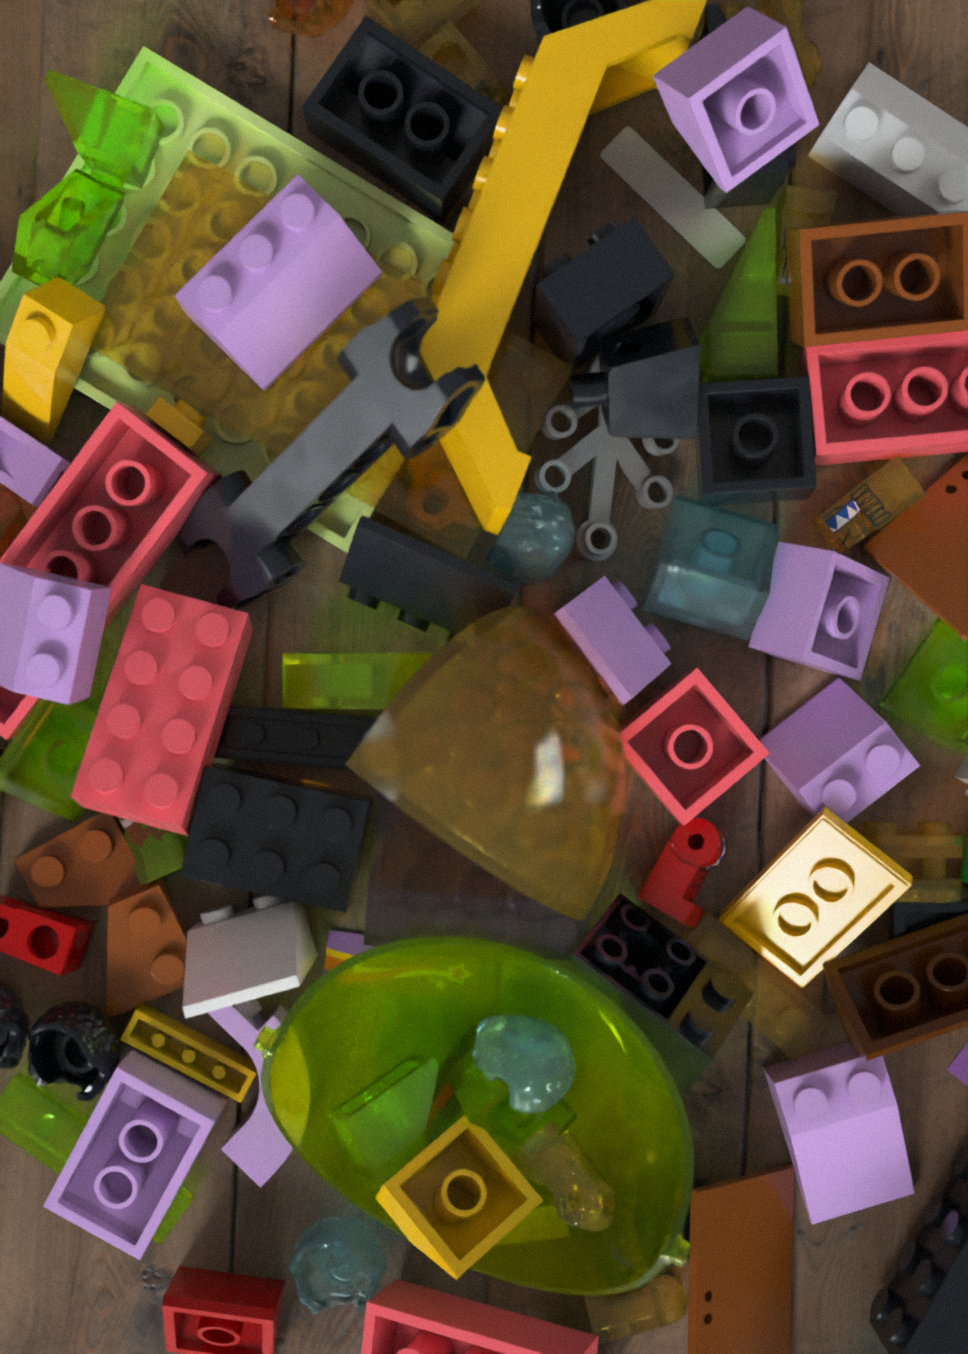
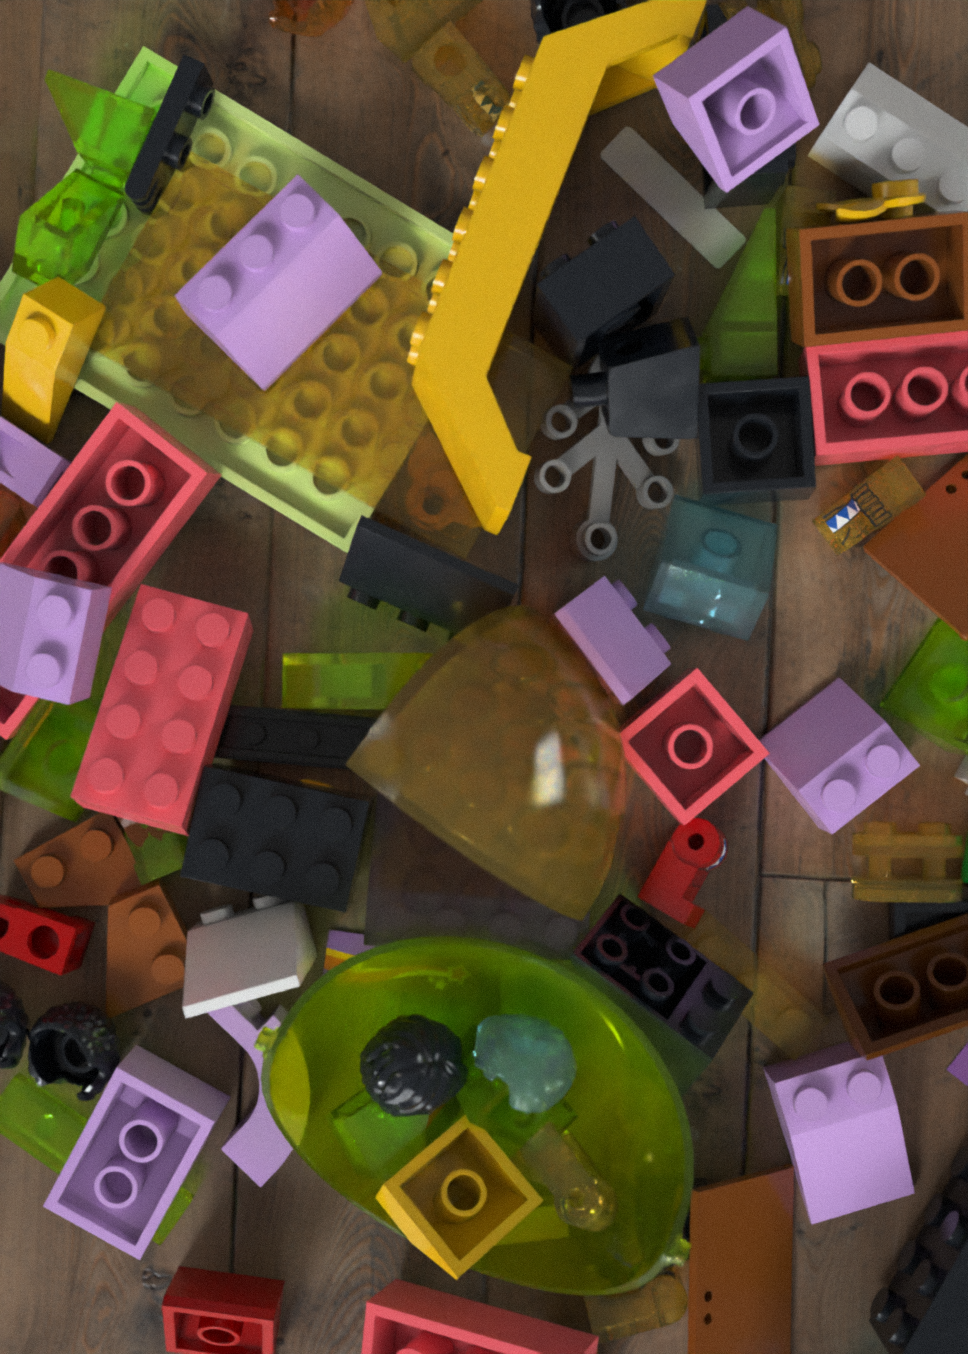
(168, 139): none -> black hinge
(182, 423): yellow plate -> none
(190, 1052): yellow piece -> none
(337, 1264): clear light blue hair -> none
(382, 406): black piece -> none
(402, 118): black slope -> none
(413, 1066): none -> black hair
(533, 539): clear light blue hair -> none
(815, 897): tile -> none
(820, 610): lavender slope -> none
(887, 201): none -> yellow plate

